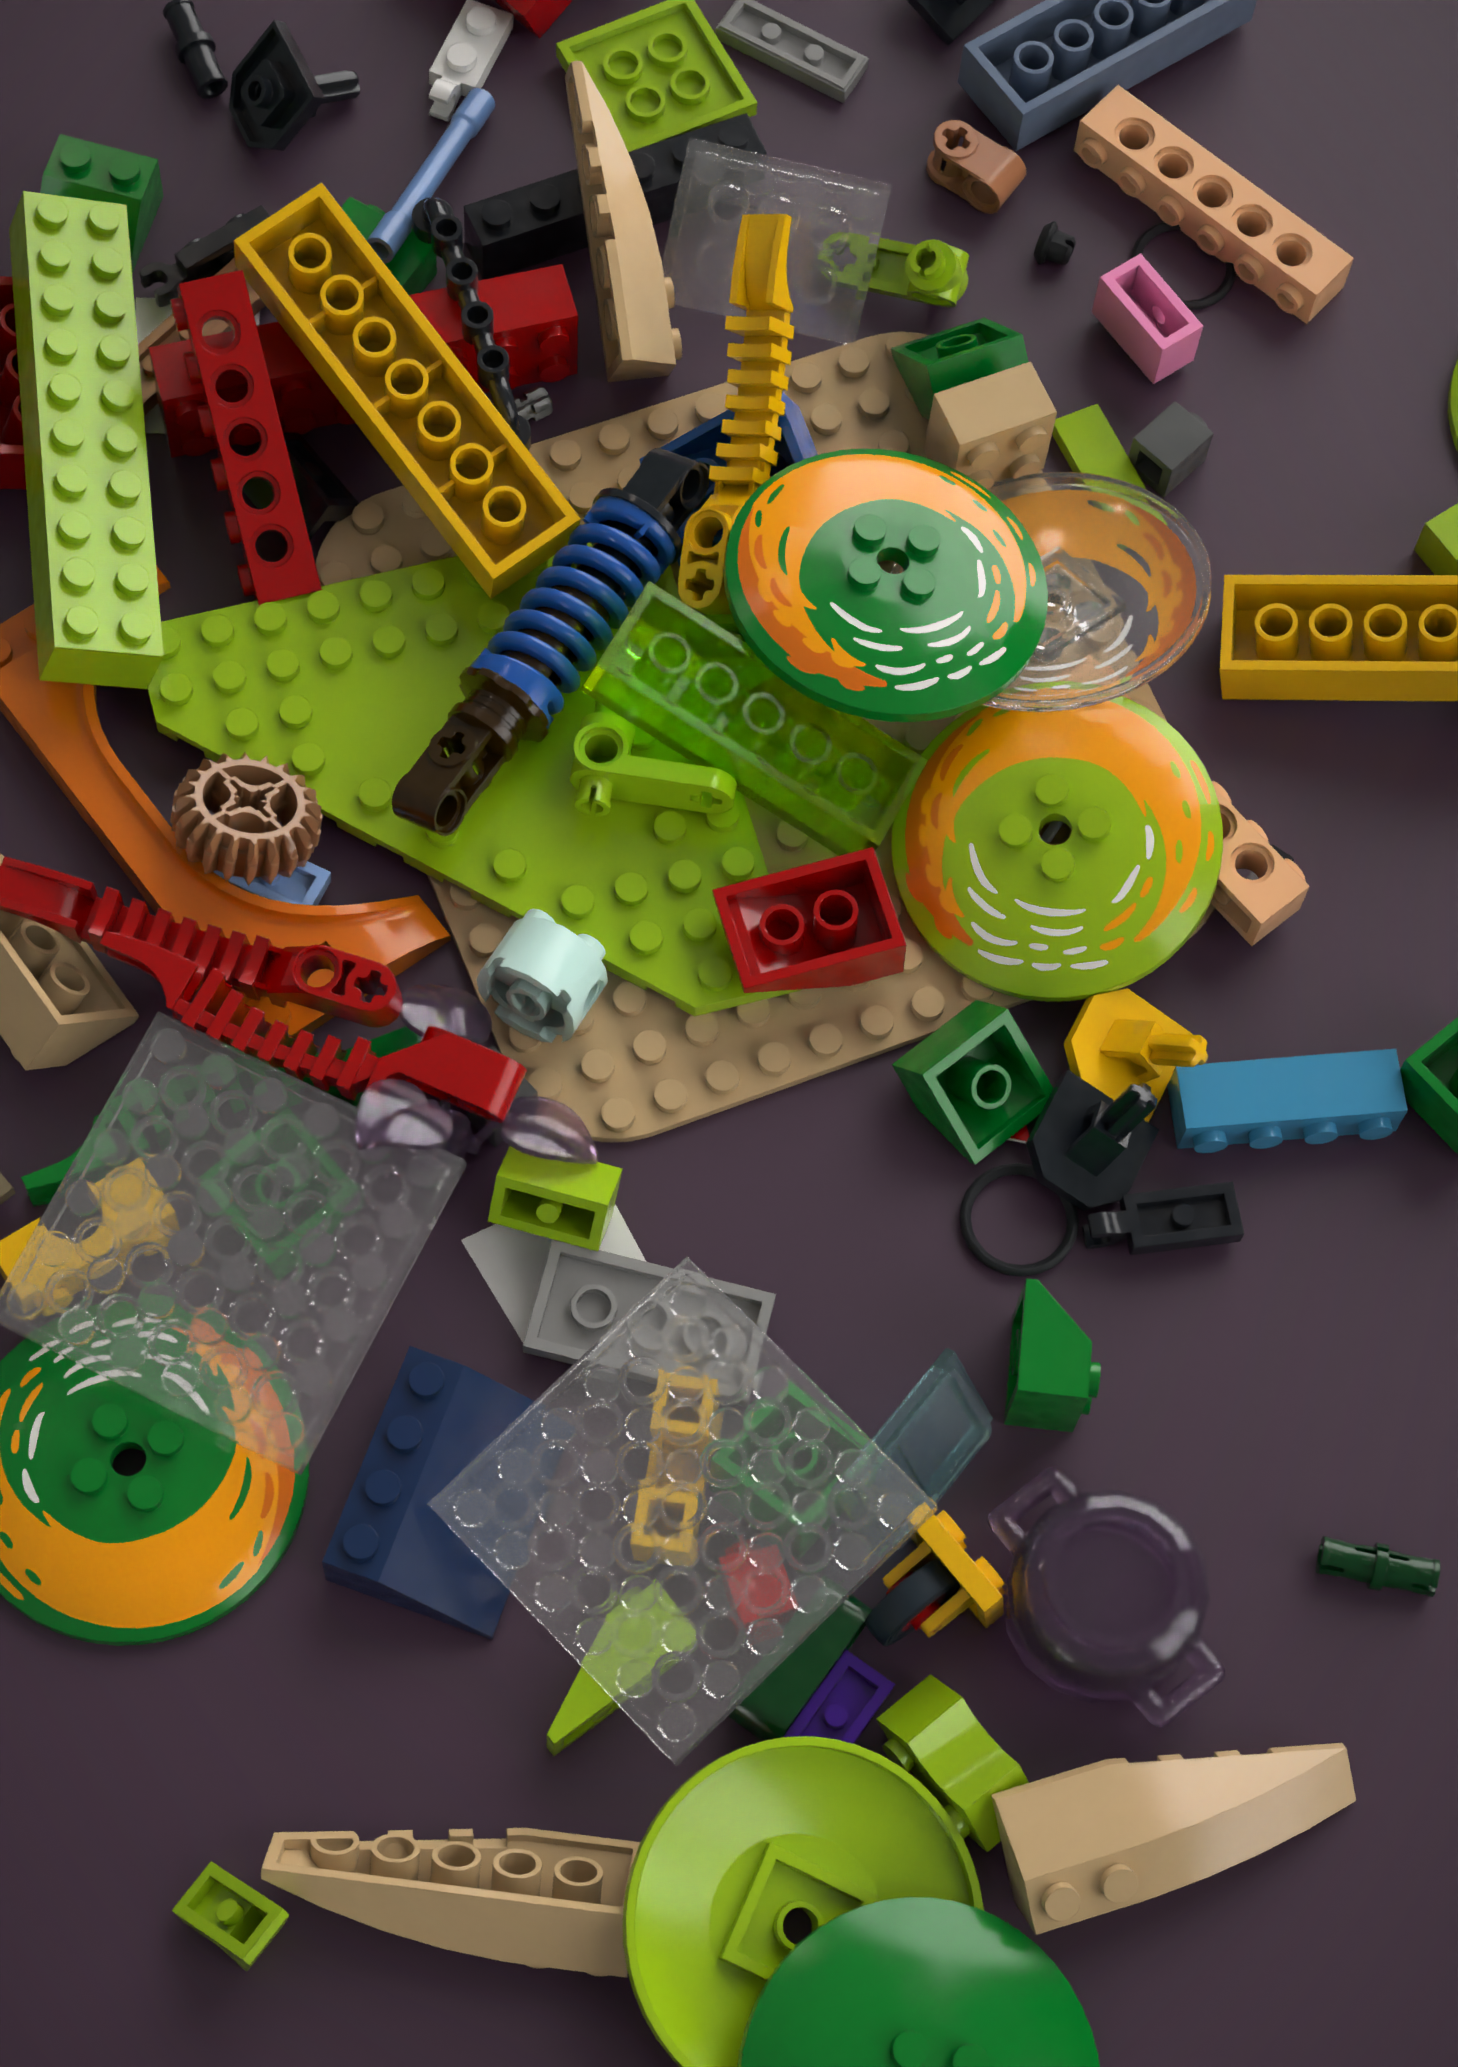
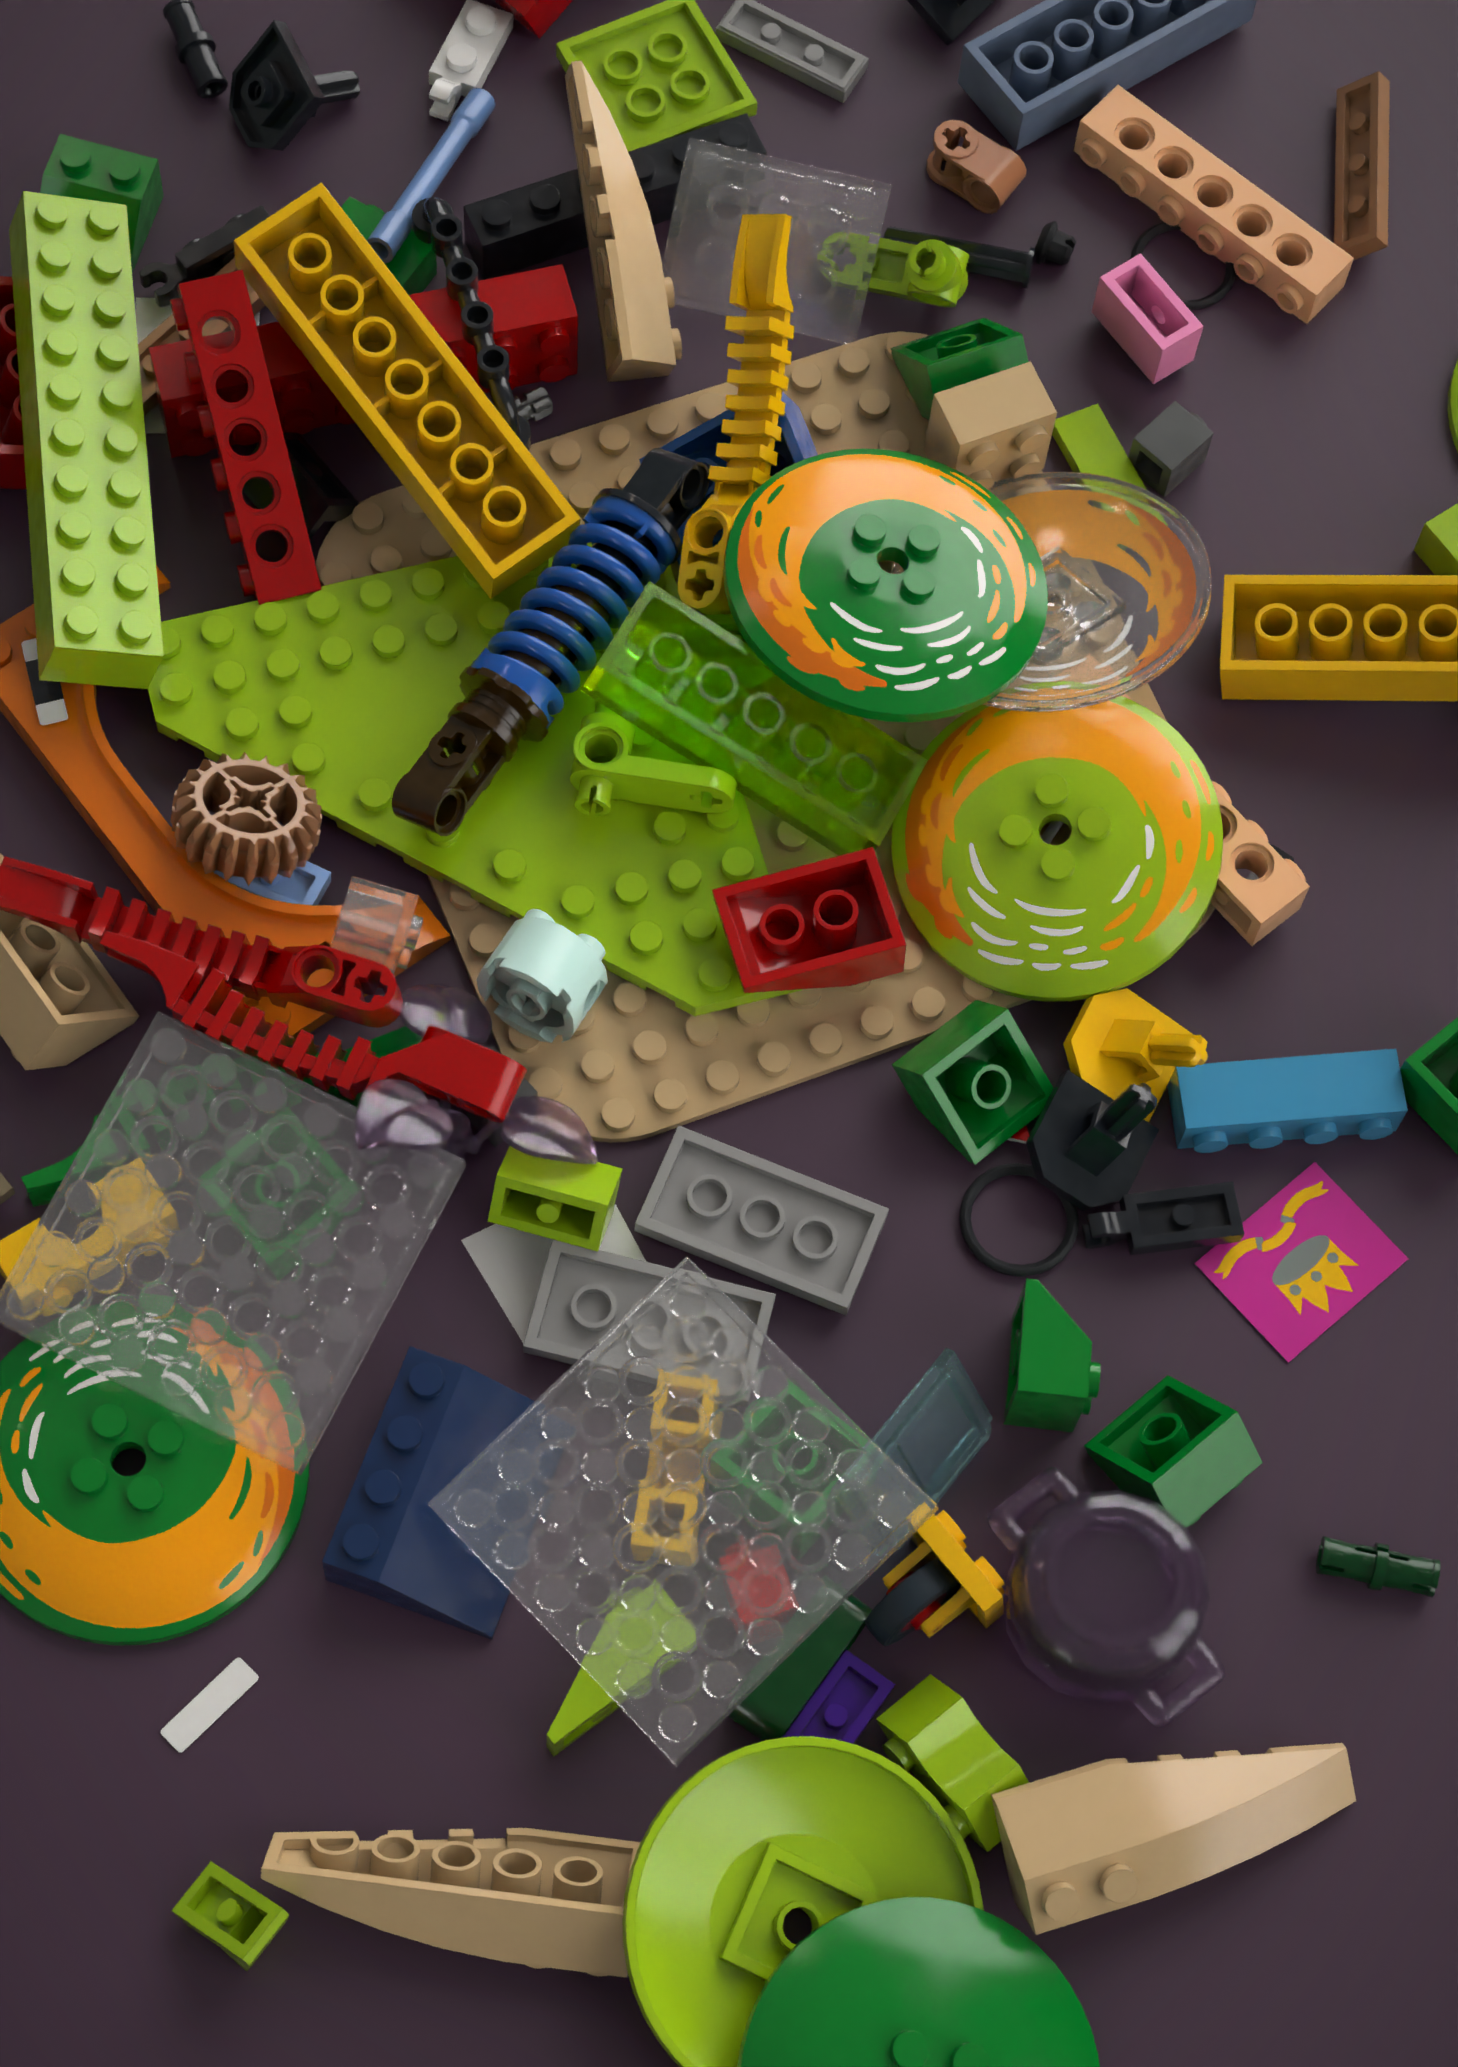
(46, 694): none -> sticker
(209, 1705): none -> white sticker
(377, 923): none -> clear brick
(761, 1220): none -> light grey plate
(983, 258): none -> black axle
(1176, 1450): none -> green slope
(1302, 1262): none -> dark pink sticker
(1362, 166): none -> medium nougat plate

